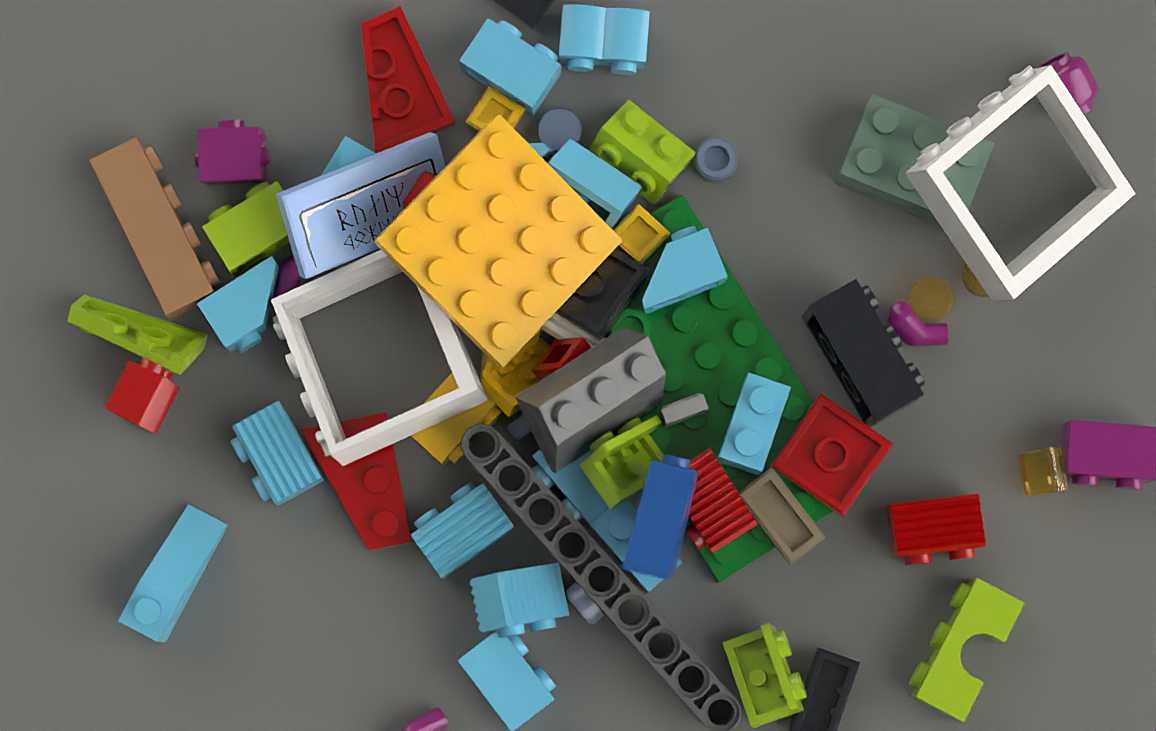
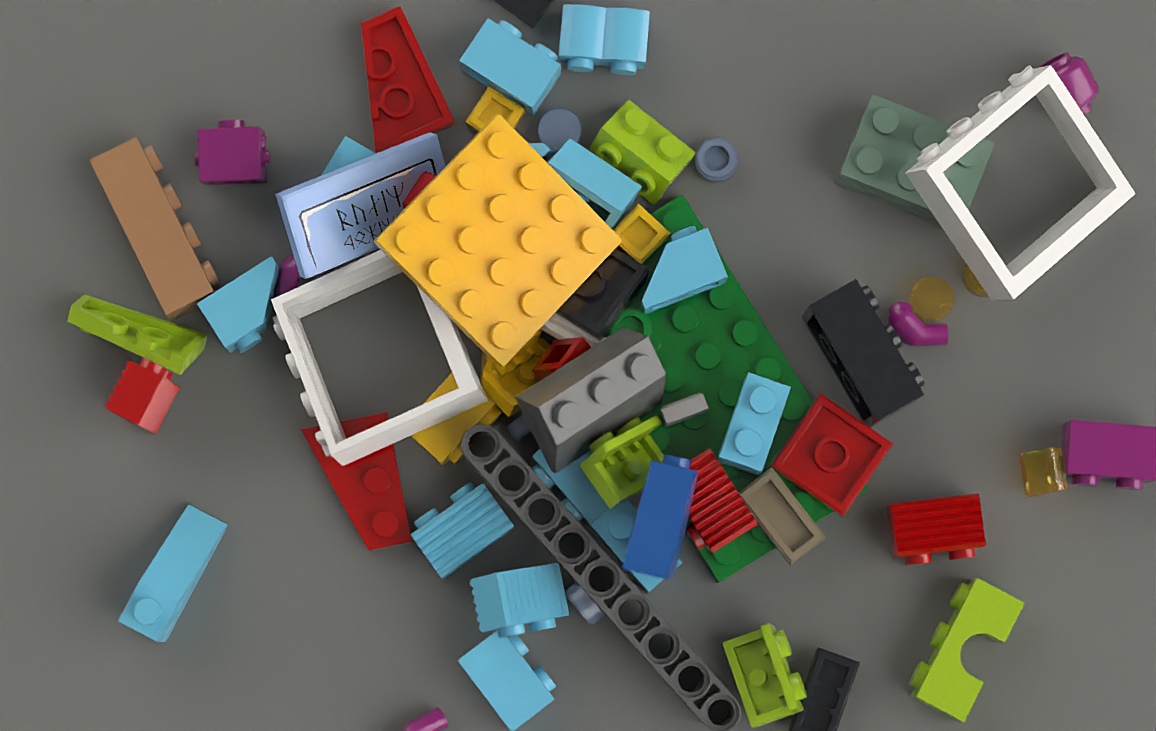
(248, 230): lime brick -> none
(276, 454): medium azure brick -> none

